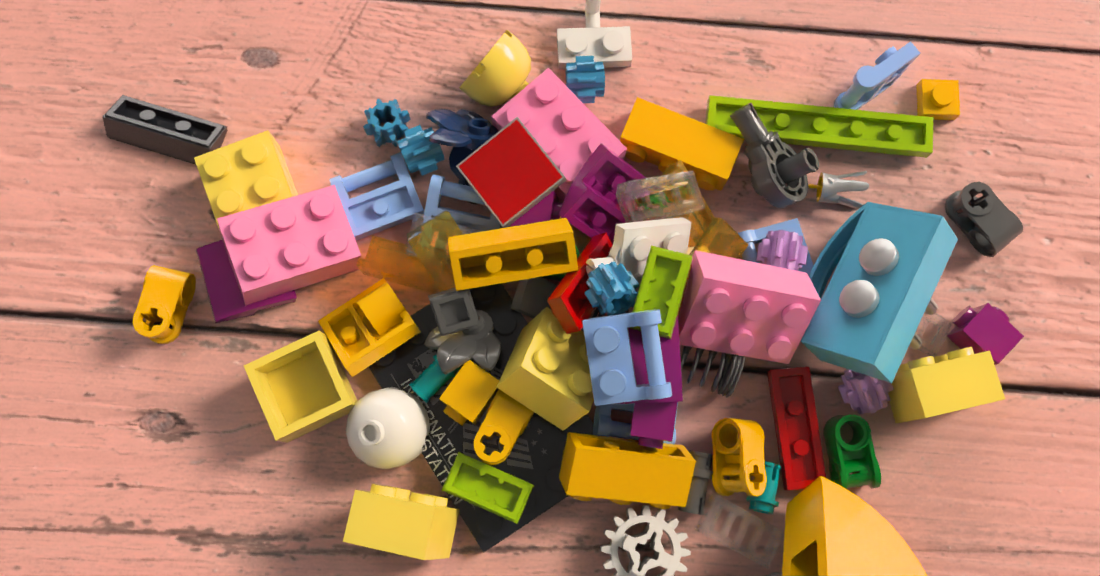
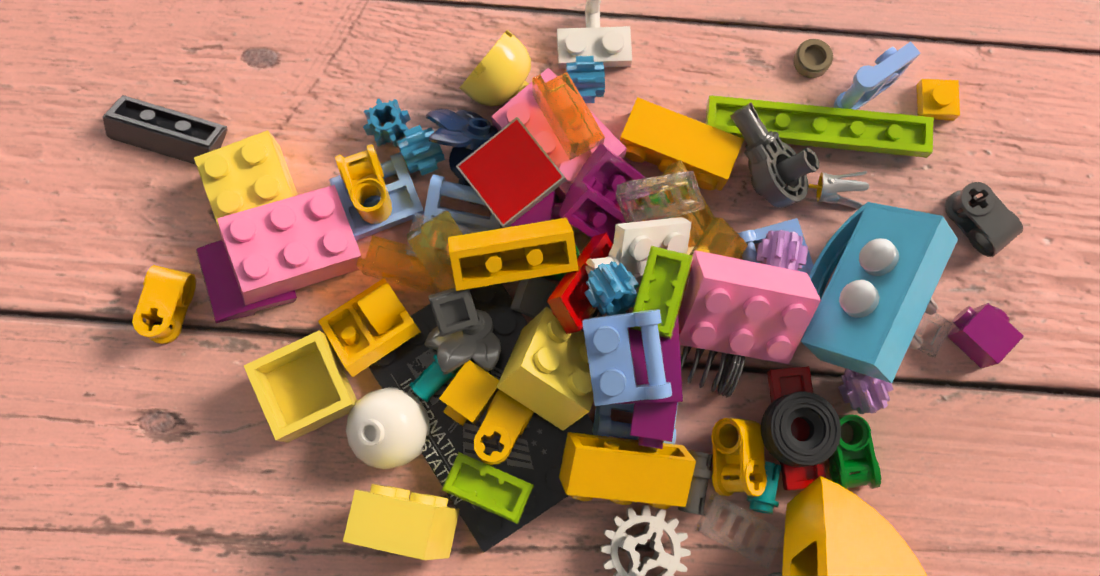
(363, 179): none -> yellow piece
(567, 114): none -> clear yellow panel
(813, 58): none -> dark tan tile
(823, 424): none -> black tyre
(944, 385): light yellow piece -> none

